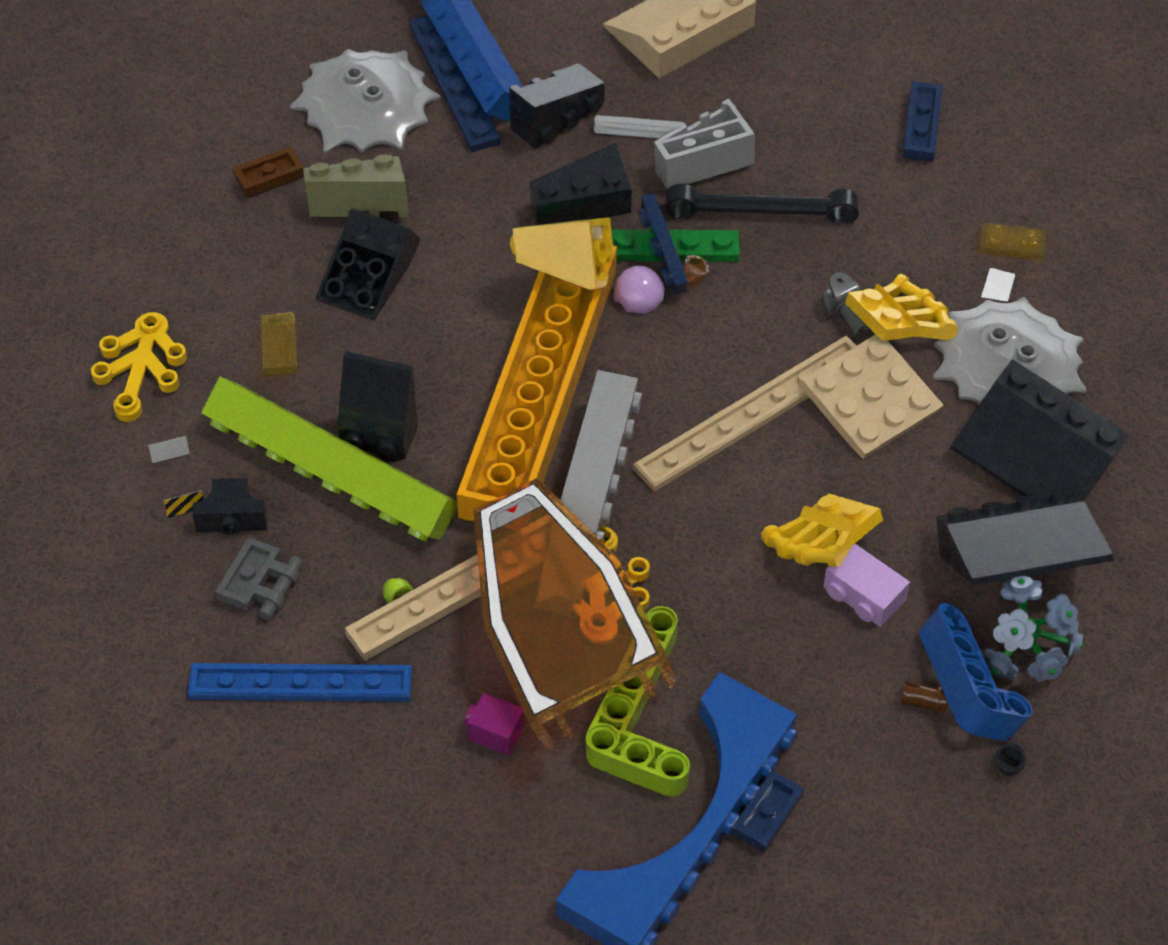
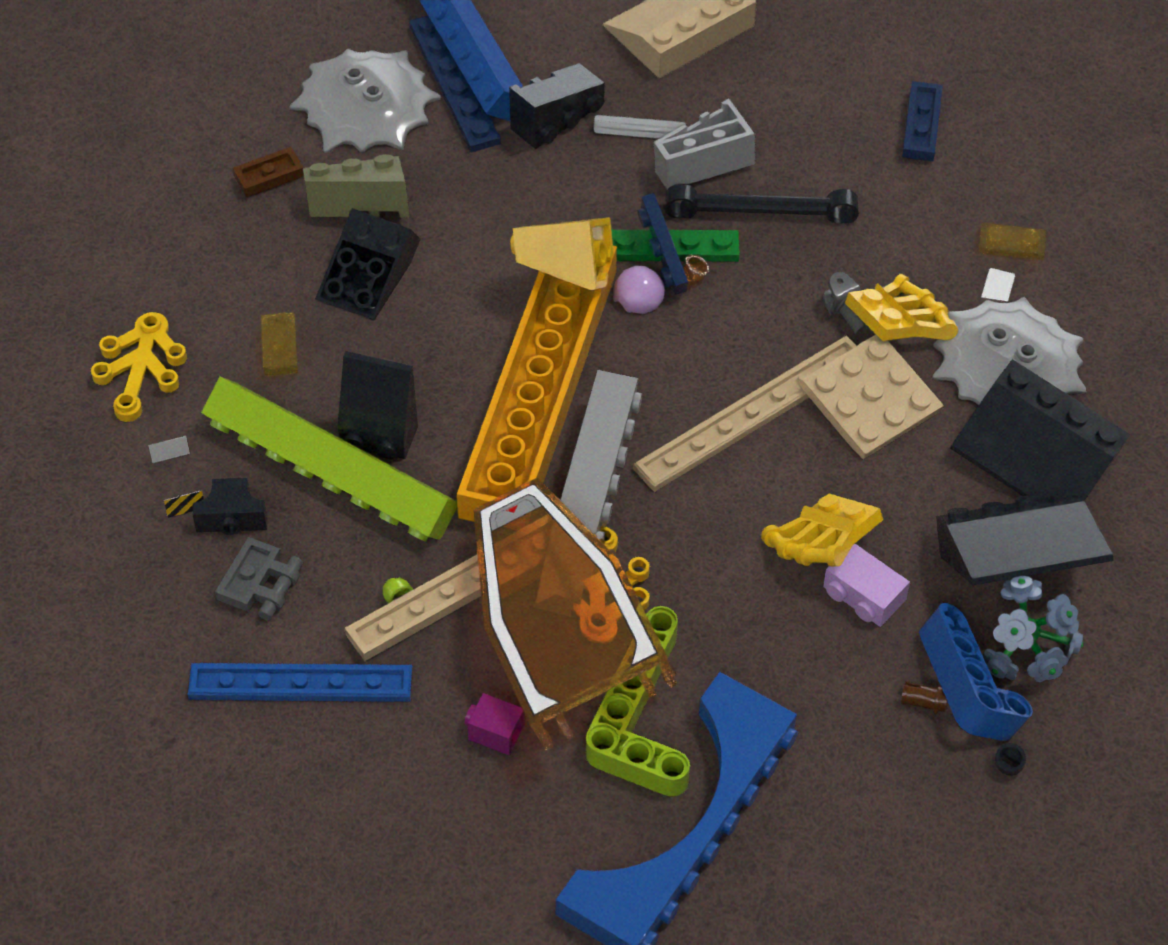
(583, 189): black wedge -> none
(768, 811): dark blue plate -> none

